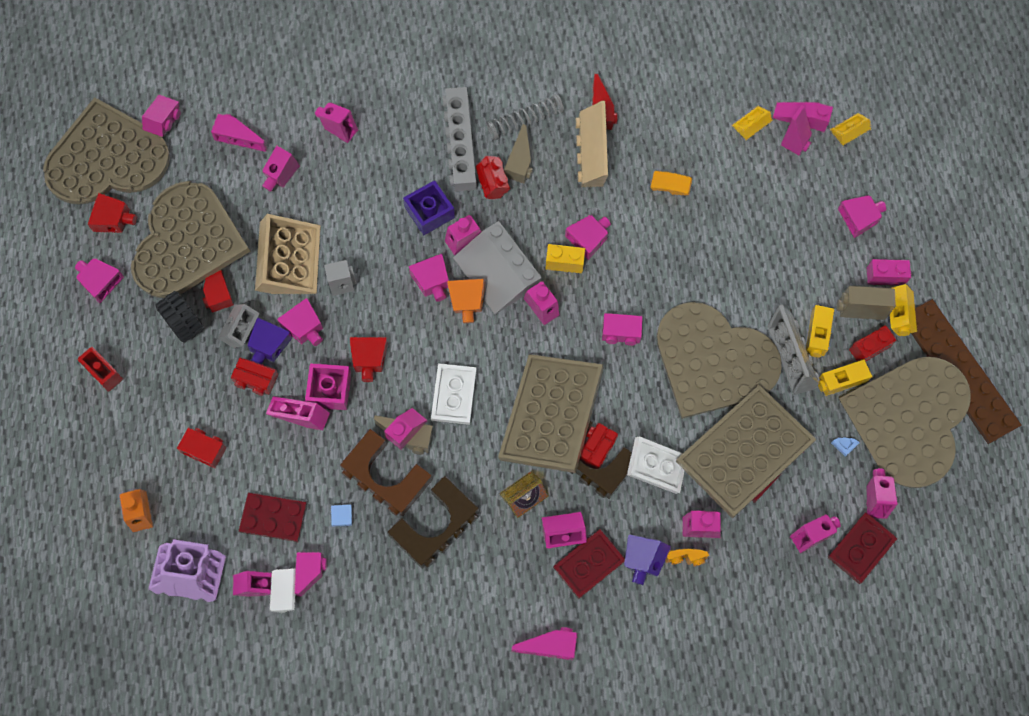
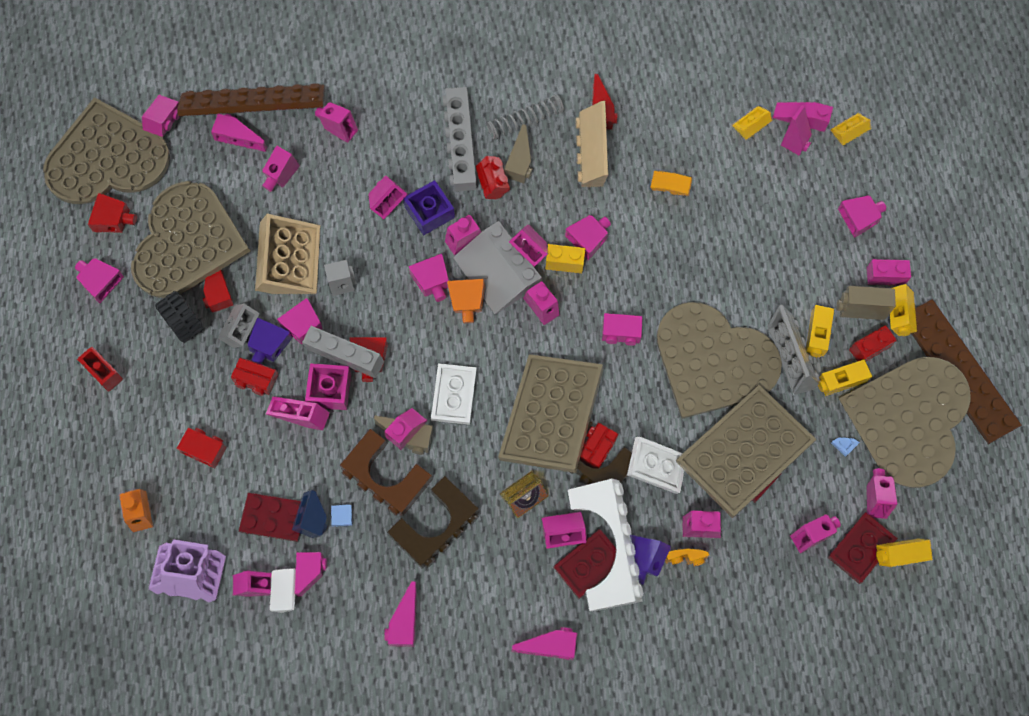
(251, 99): none -> reddish brown plate
(310, 516): none -> dark blue slope
(343, 351): none -> light grey brick
(385, 197): none -> dark pink torso
(402, 624): none -> dark pink slope
(529, 243): none -> dark pink torso
(622, 583): none -> white arch
(904, 552): none -> yellow brick

